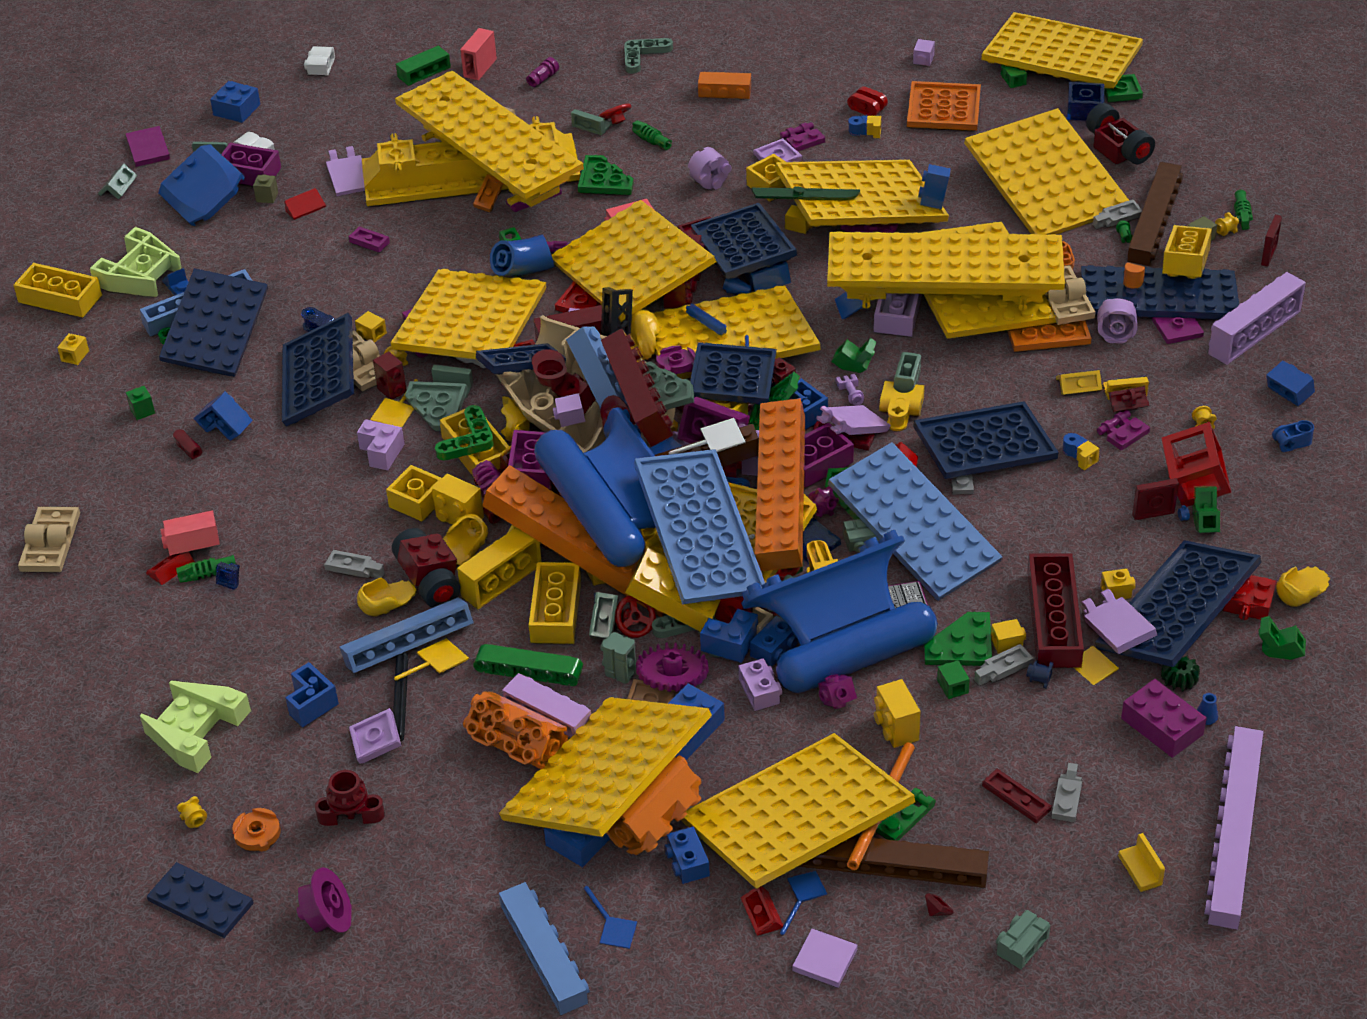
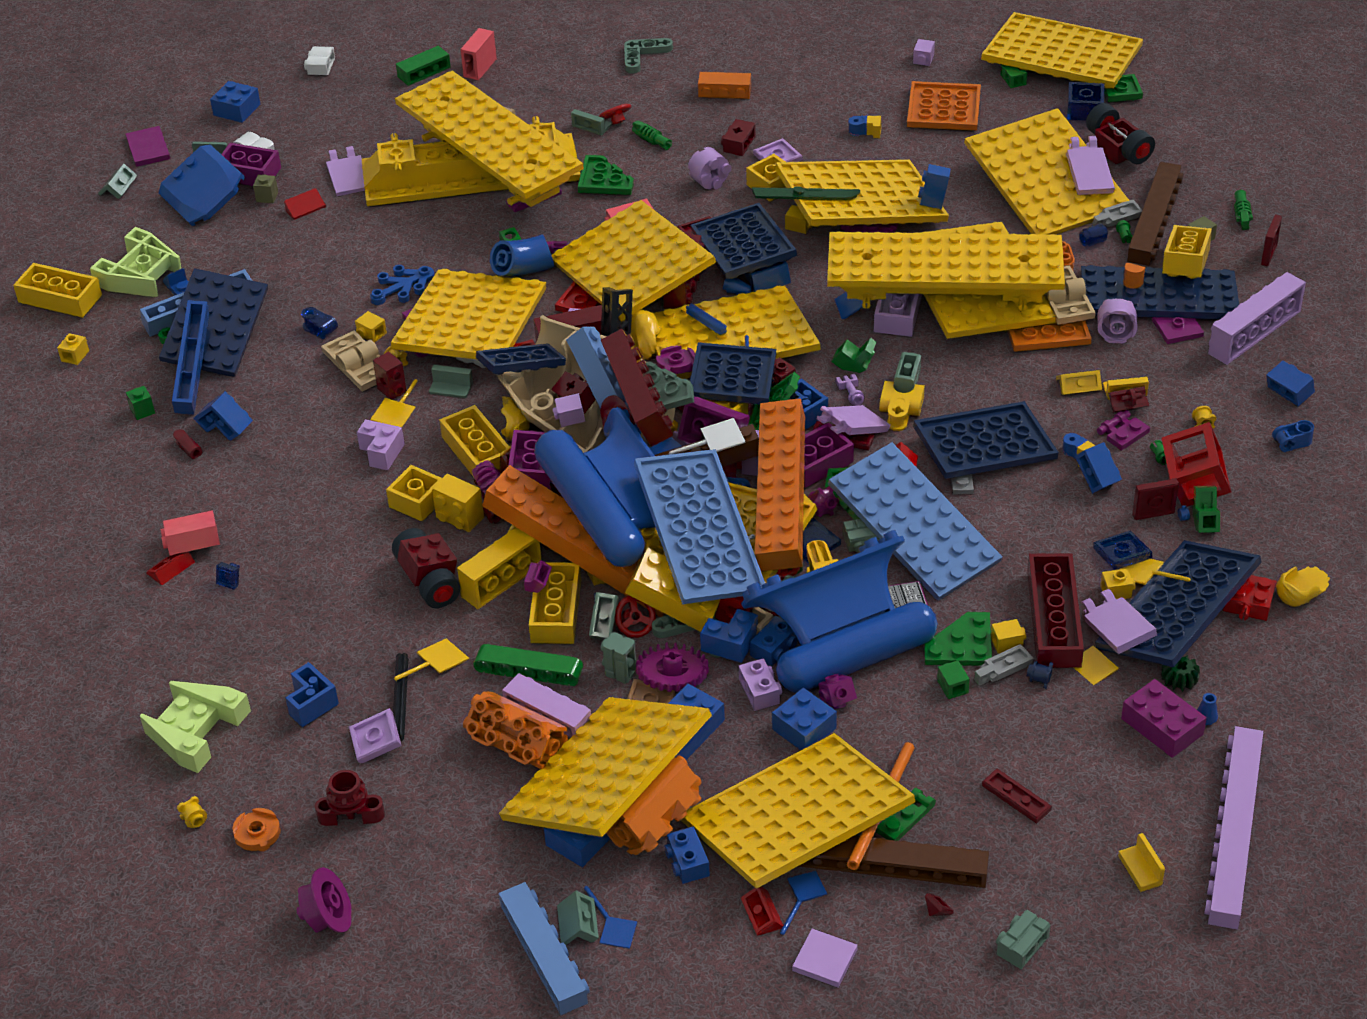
(48, 539): tan plate -> none
(190, 357): none -> blue brick
(193, 570): green hinge -> none
(200, 900): dark blue plate -> none
(317, 369): dark blue plate -> none
(354, 565): light grey hinge -> none
(369, 239): magenta plate -> none
(380, 597): yellow hair -> none
(406, 635): medium blue brick -> none
(421, 275): none -> blue plant
(435, 400): sand green plate -> none
(466, 537): yellow hair -> none
(475, 435): green beam -> none
(488, 193): orange plate -> none
(537, 576): none -> magenta piece
(542, 72): magenta axle -> none
(549, 368): dark red piece -> none
(577, 918): none -> sand green panel
(738, 137): none -> dark red brick
(804, 719): none -> blue brick
(805, 140): magenta plate -> none
(867, 101): red brick -> none
(897, 713): yellow brick -> none
(1067, 795): light grey hinge -> none
(1089, 167): none -> lavender tile
(1093, 235): none -> clear blue brick
(1098, 467): none -> blue brick
(1122, 550): none -> clear blue tile
(1146, 569): none -> yellow piece
(1158, 452): none -> green pin
(1227, 224): yellow brick -> none
(1283, 643): green brick -> none

